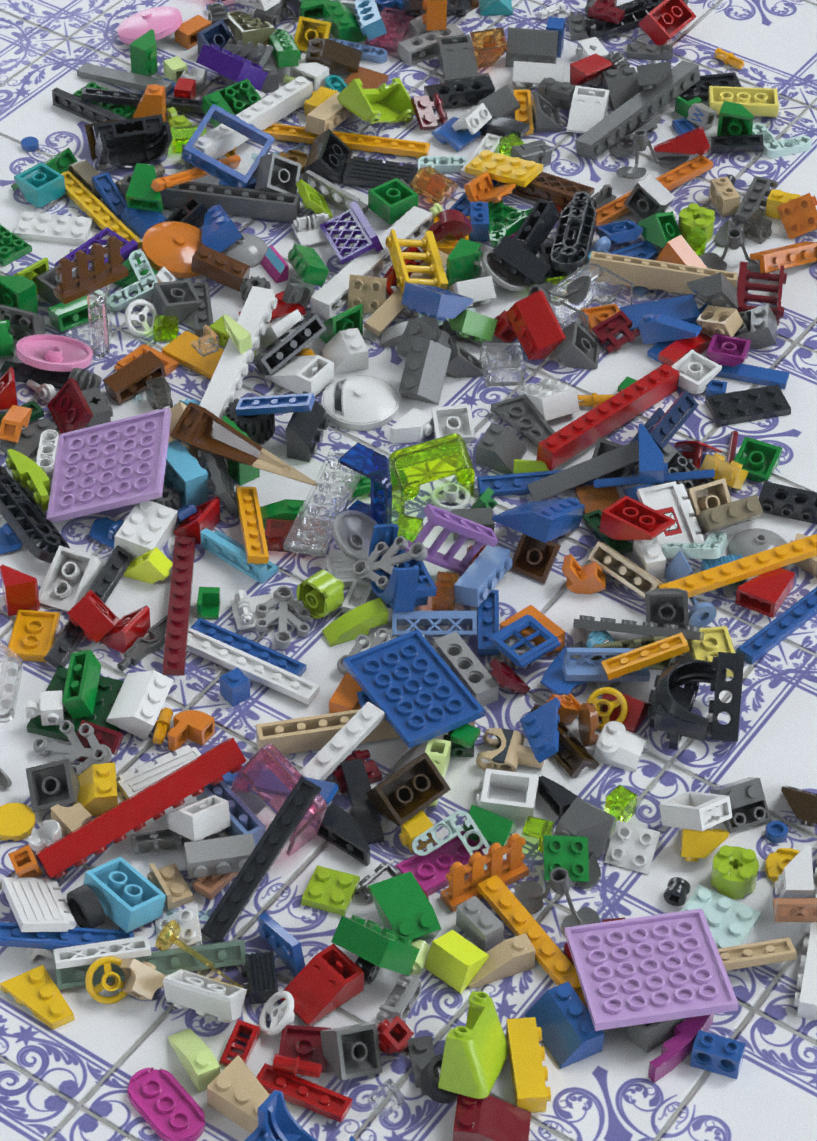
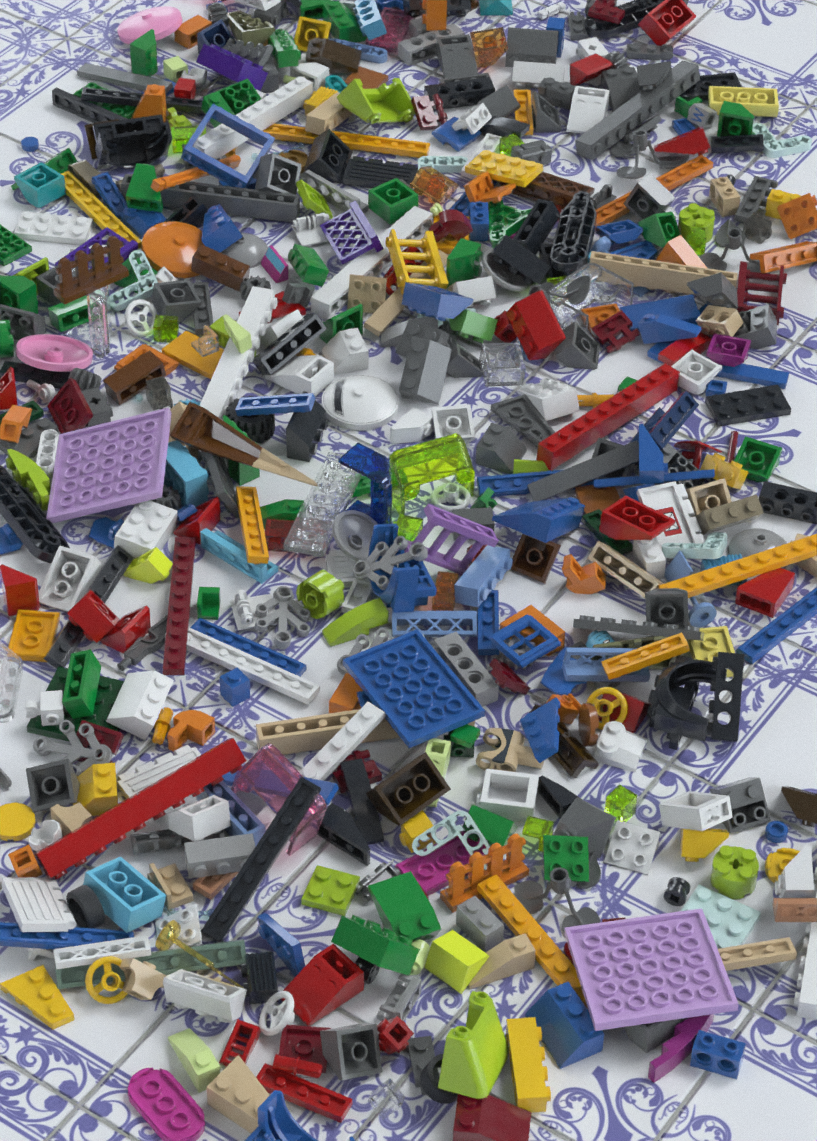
(729, 58): light orange axle -> none

